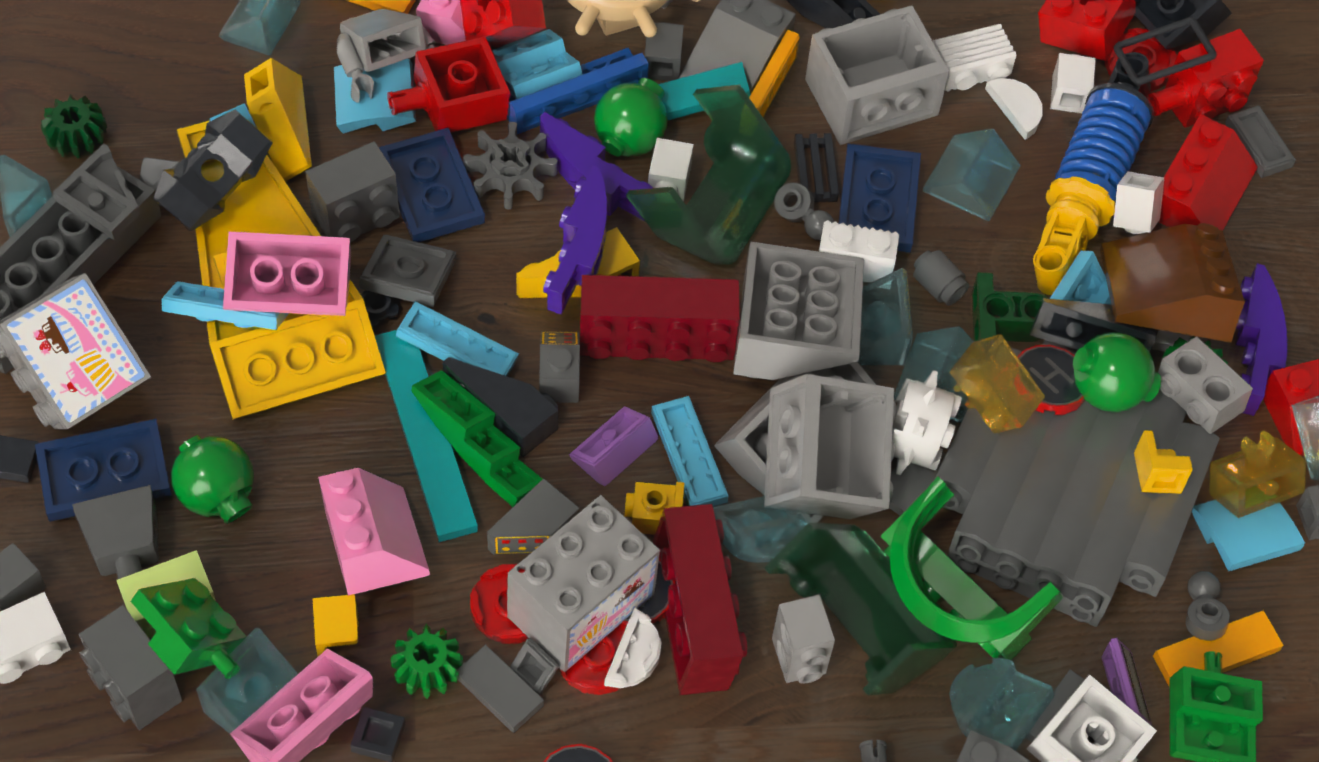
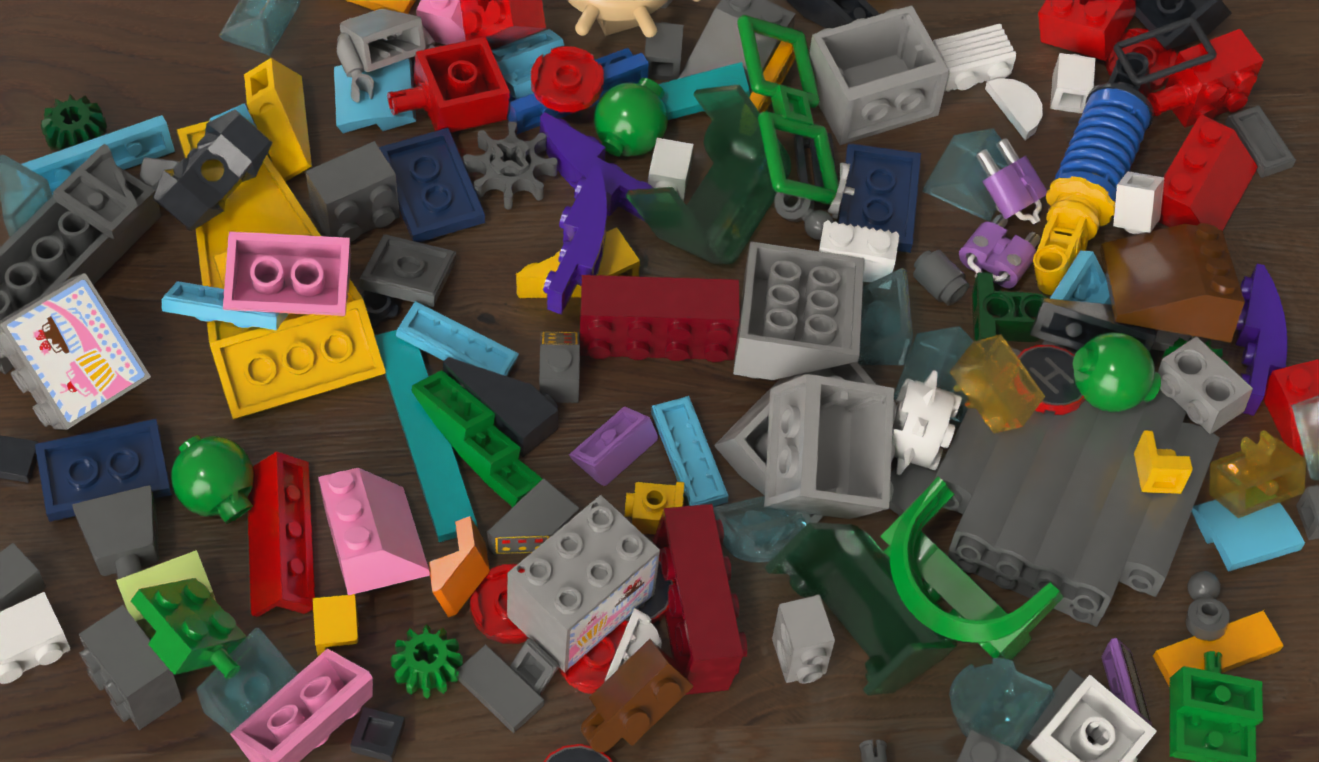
(126, 145): none -> medium azure plate
(280, 536): none -> red panel
(460, 573): none -> orange slope
(567, 79): none -> red tile
(634, 698): none -> reddish brown brick
(790, 109): none -> green bar
(842, 188): none -> light grey piece
(997, 254): none -> medium lavender piece
(1014, 185): none -> medium lavender piece

